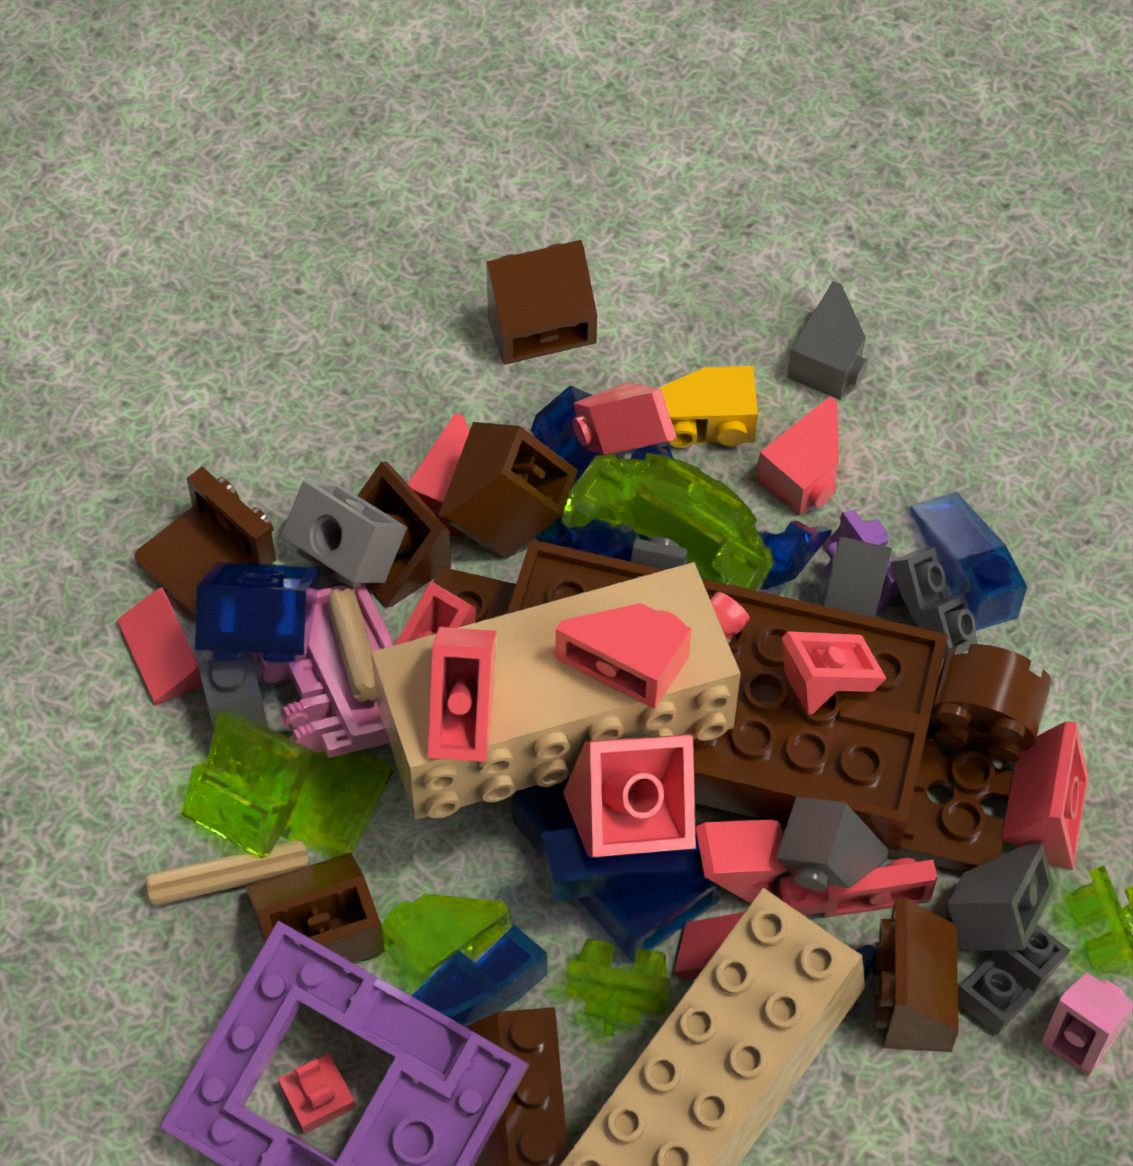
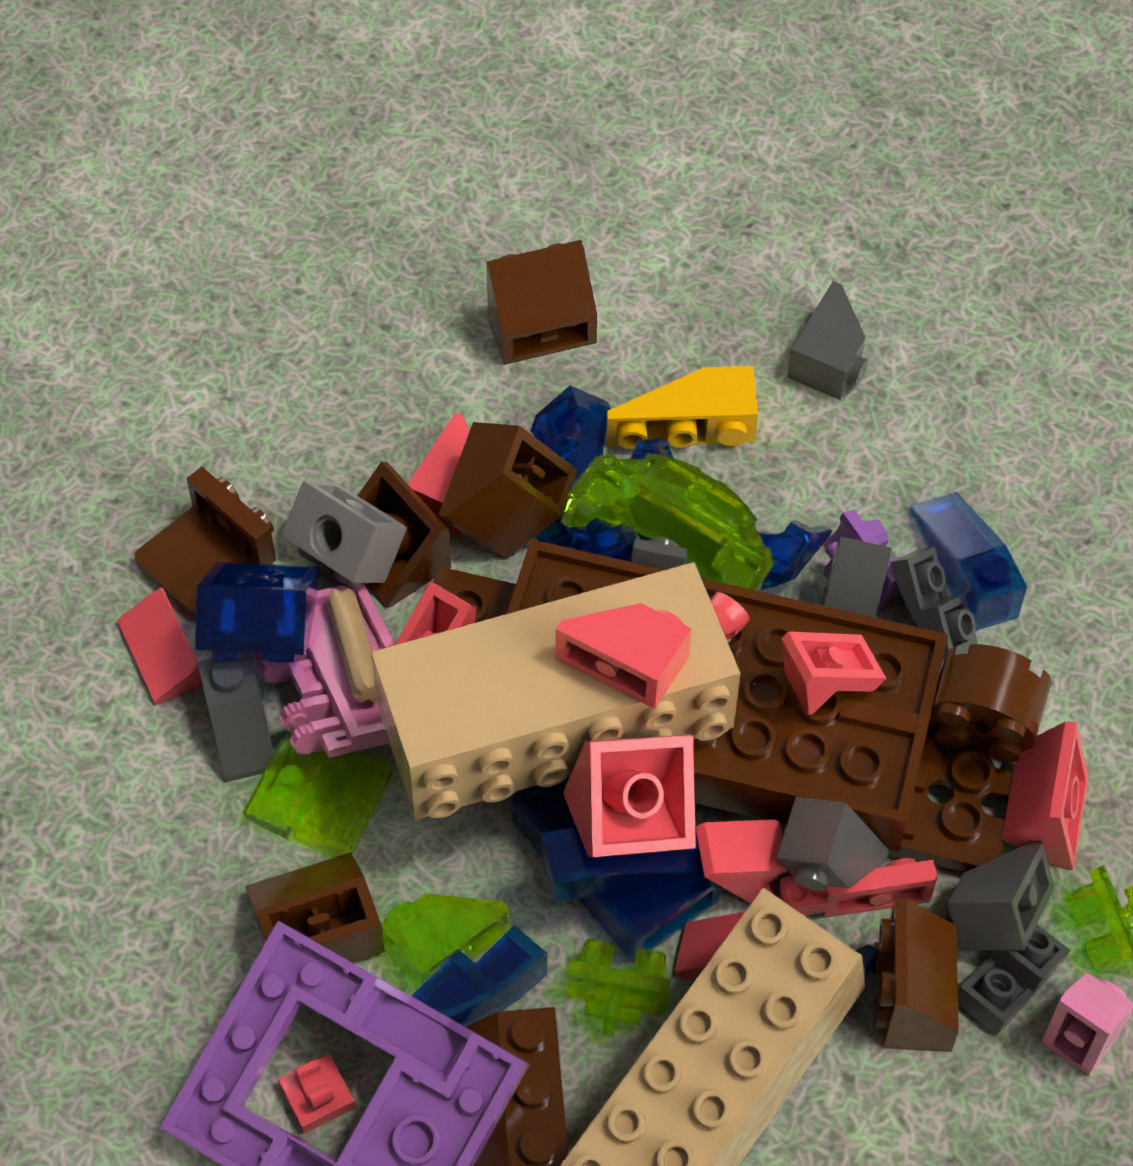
(224, 873): tan axle -> none
(247, 783): clear neon green slope -> none
(461, 693): coral slope -> none
(623, 419): coral slope -> none
(804, 460): coral slope -> none

